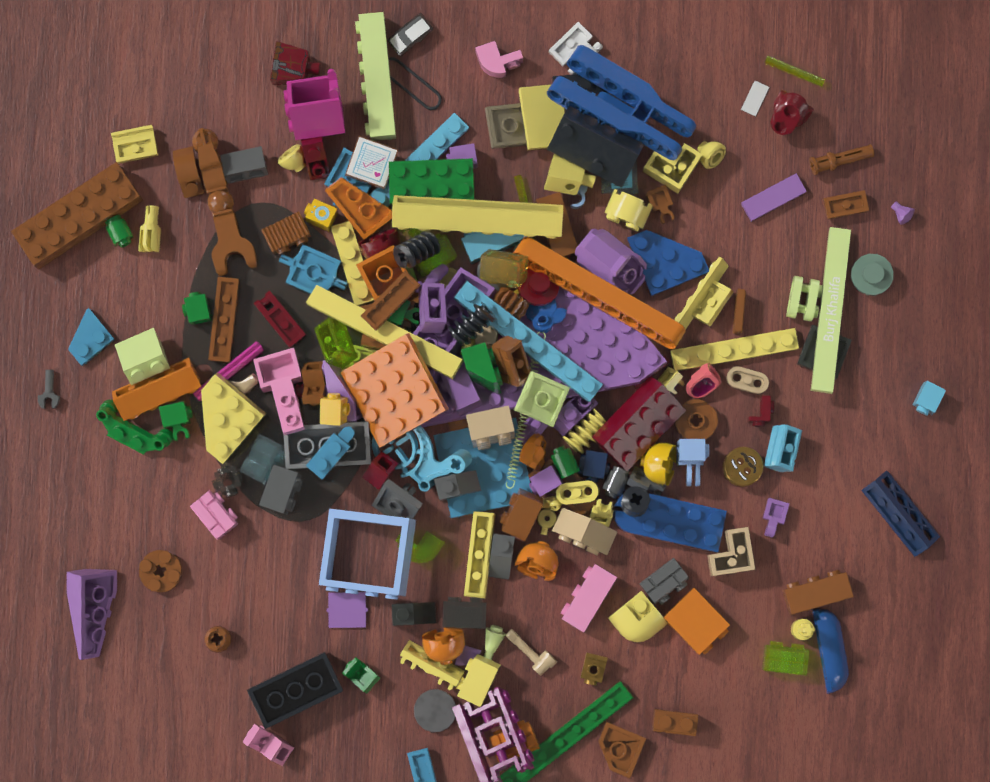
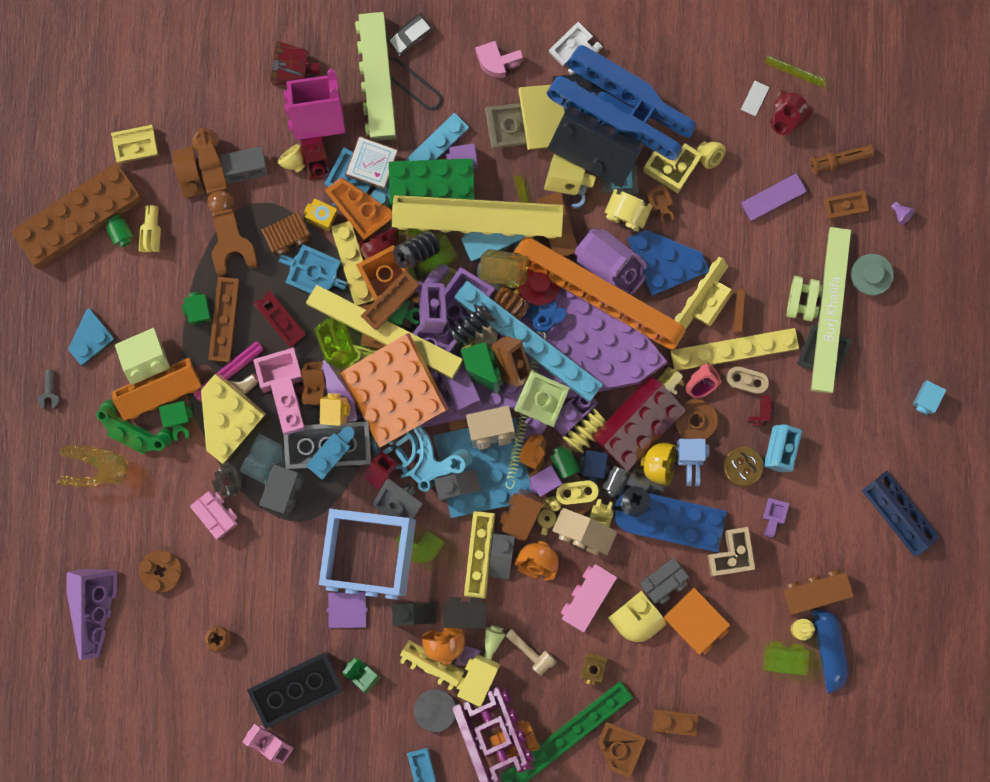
(111, 466): none -> clear yellow hair

